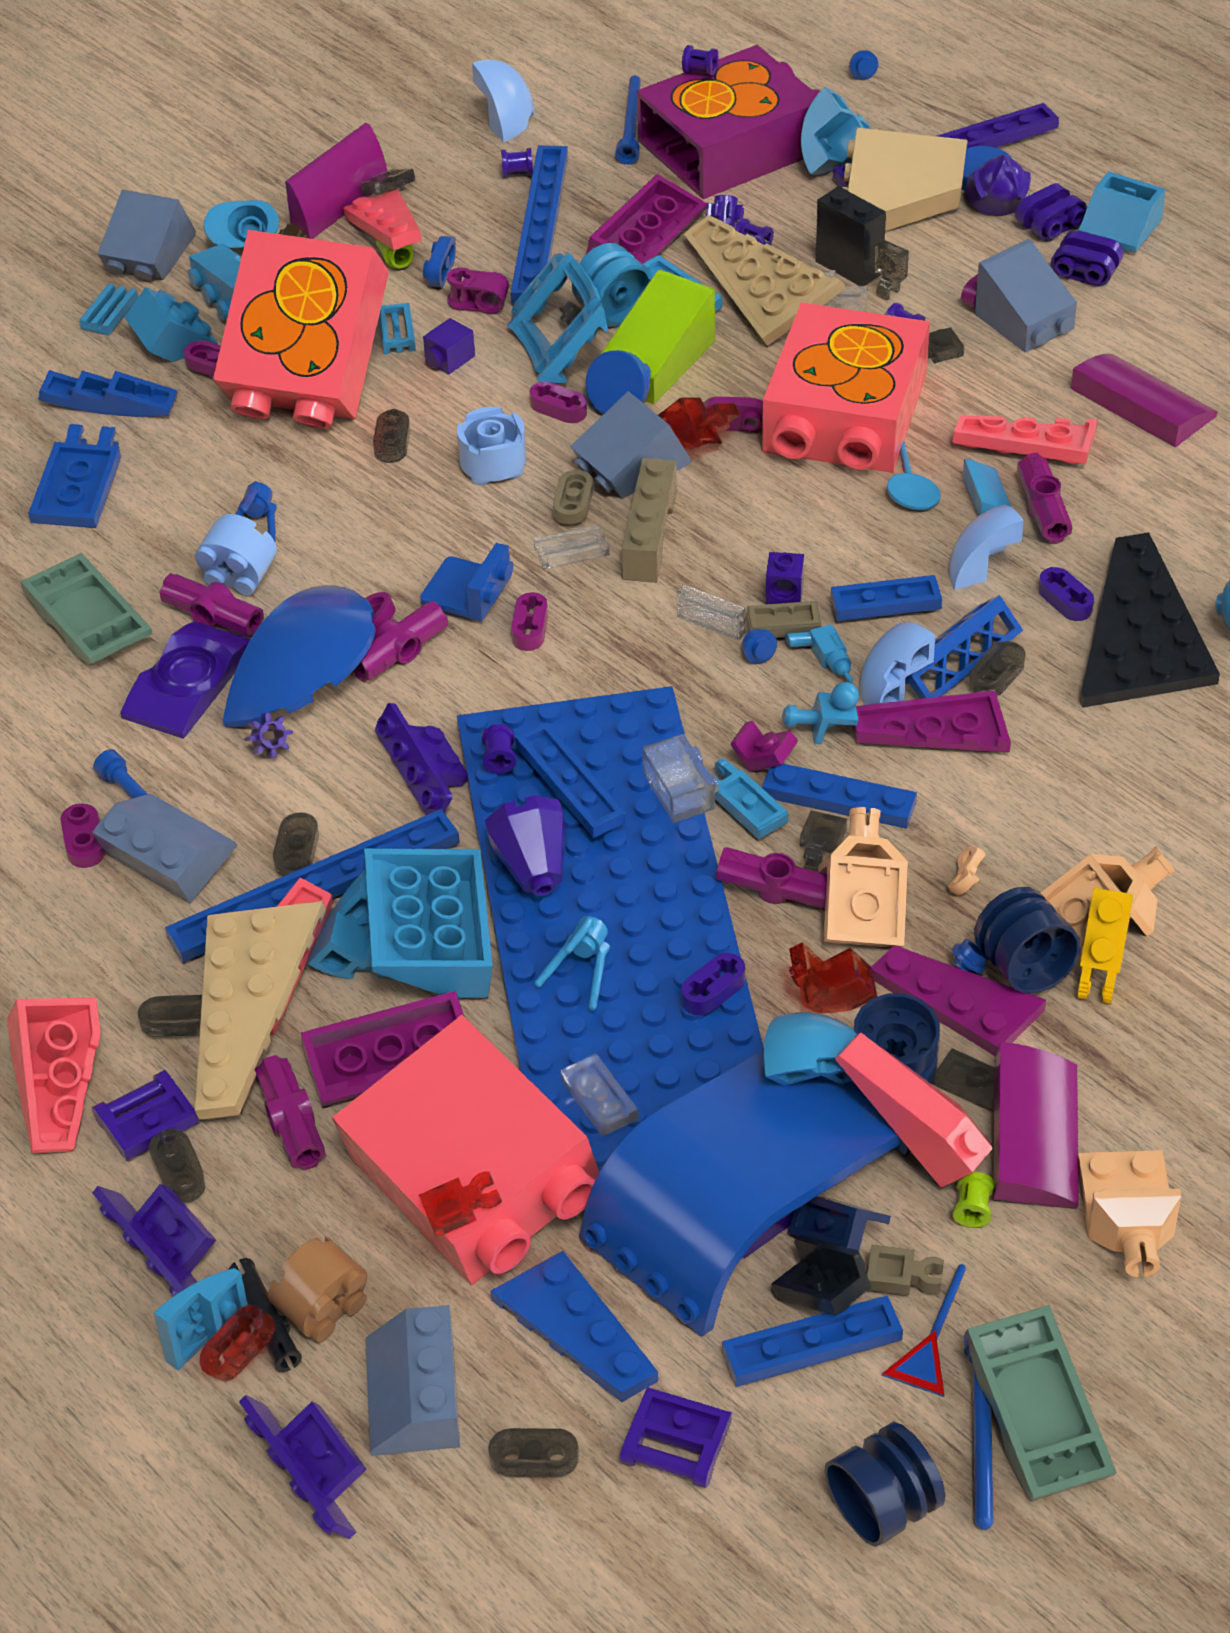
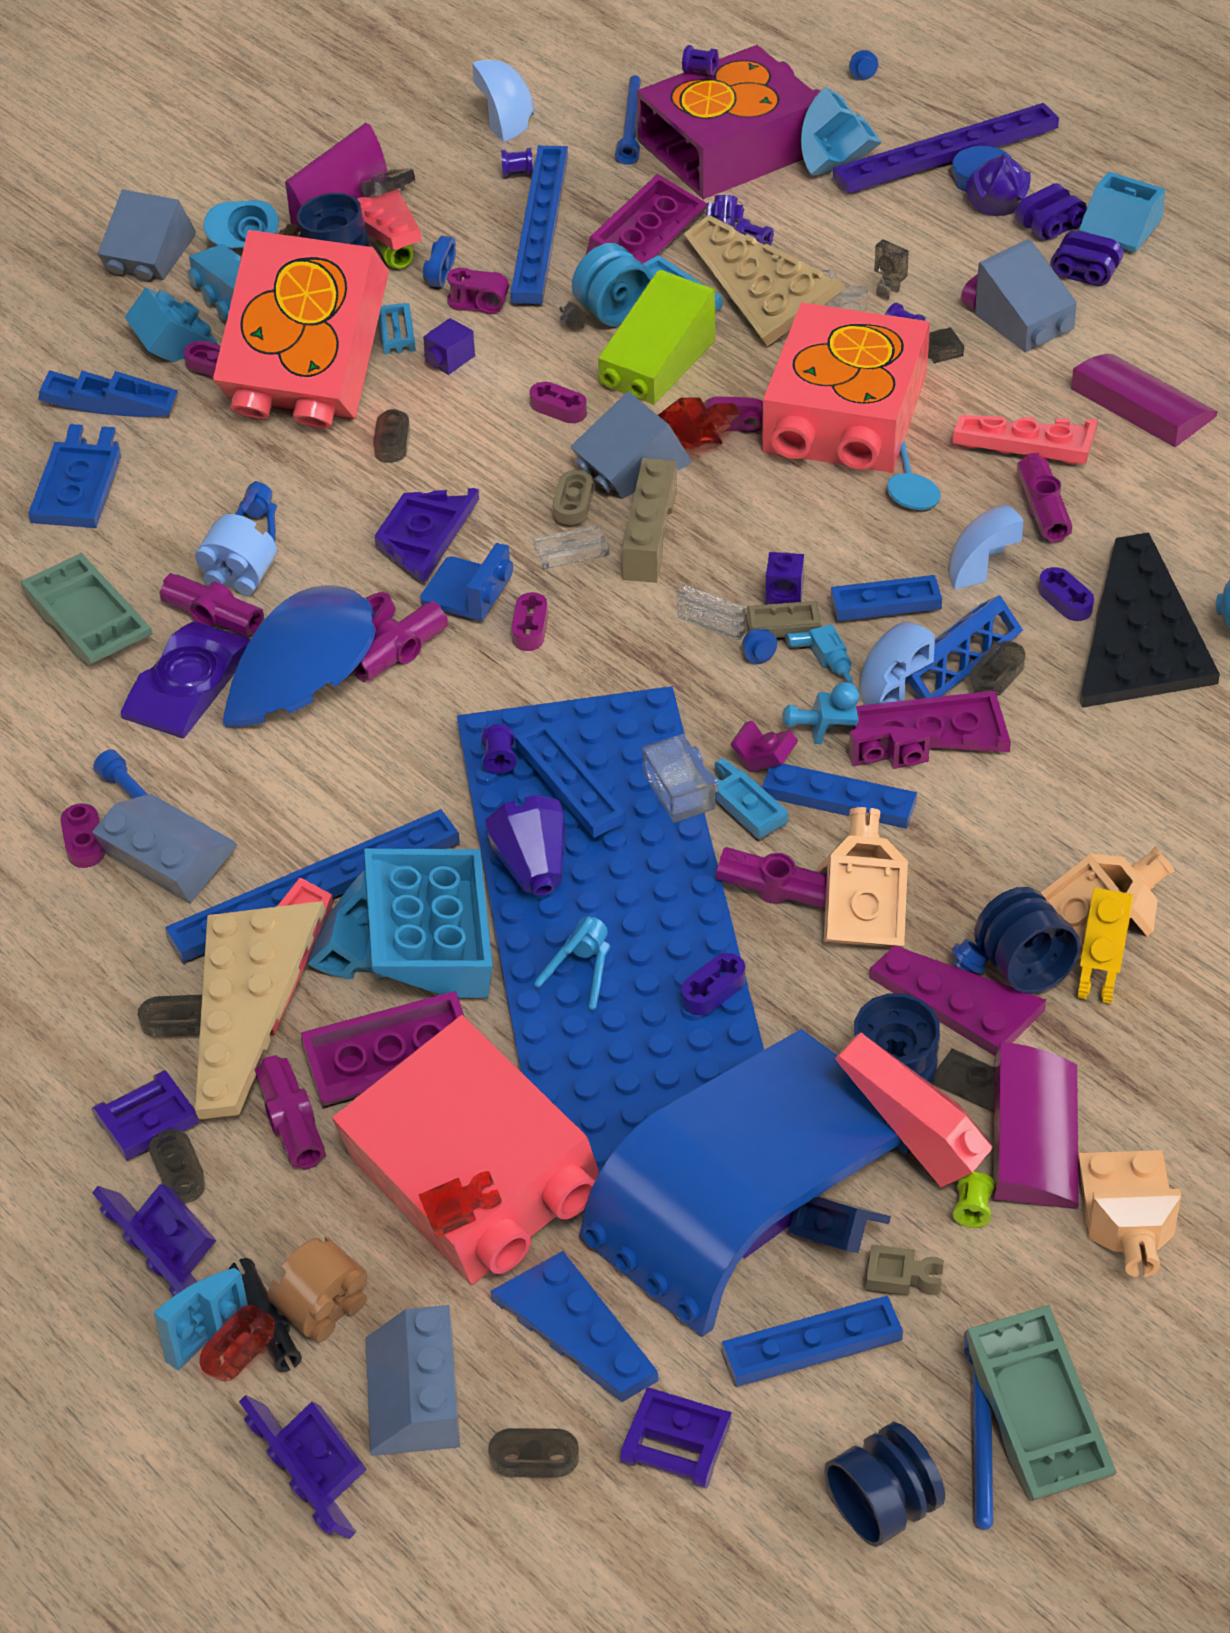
(52, 1064): coral wedge -> none
(103, 308): dark azure tile -> none
(270, 746): dark purple gear -> none
(295, 843): clear smoke plate -> none
(333, 219): none -> dark blue wheel
(421, 758): dark purple bracket -> none
(423, 528): none -> dark purple wing
(491, 445): light blue brick -> none
(553, 359): dark azure wedge -> none
(599, 1095): clear plate -> none
(613, 376): blue tile -> none
(805, 1047): dark azure brick -> none
(821, 835): clear smoke plate -> none
(825, 1277): black bracket -> none
(831, 984): clear red brick -> none
(848, 235): black brick -> none
(899, 744): none -> magenta slope
(906, 173): tan slope -> none
(922, 1363): piece -> none
(967, 863): light nougat piece -> none
(984, 486): dark azure slope -> none

